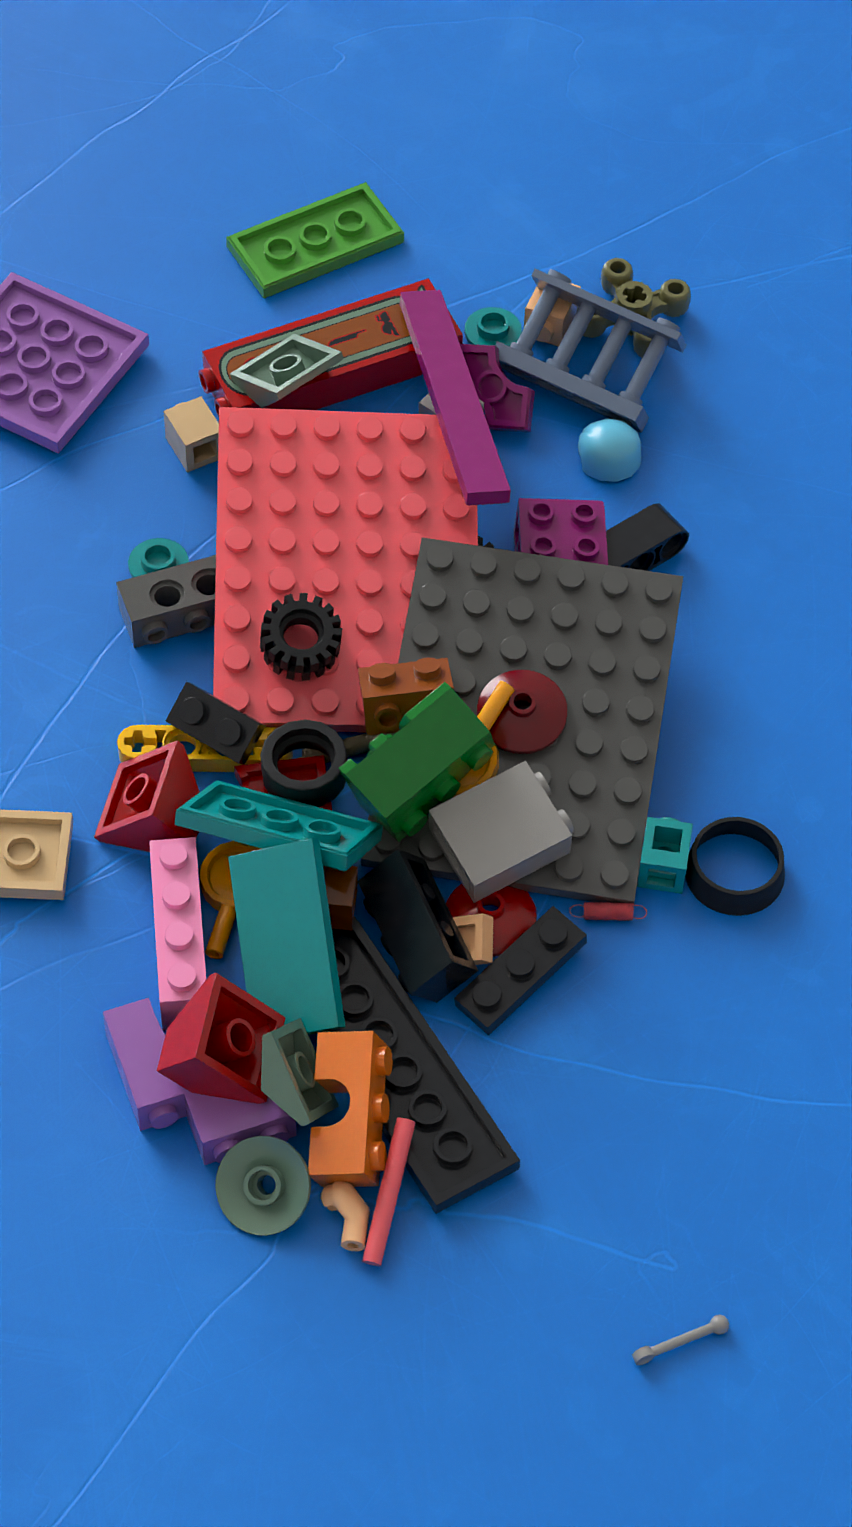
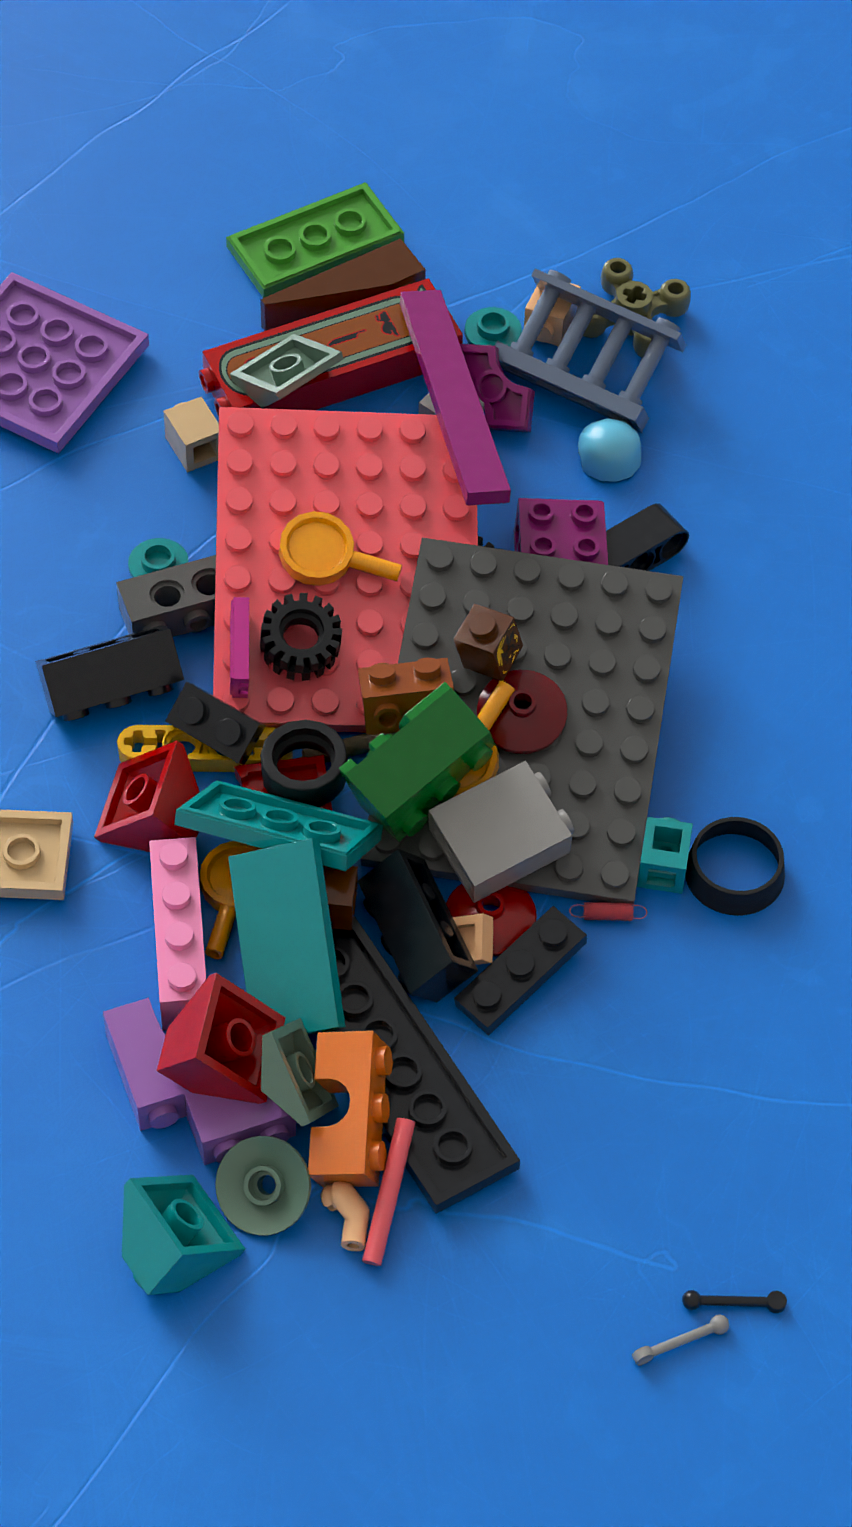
(110, 672): none -> black brick
(173, 1233): none -> teal slope
(239, 647): none -> dark pink tile
(321, 549): none -> light orange piece
(349, 282): none -> reddish brown slope
(488, 642): none -> reddish brown brick
(774, 1302): none -> black hinge

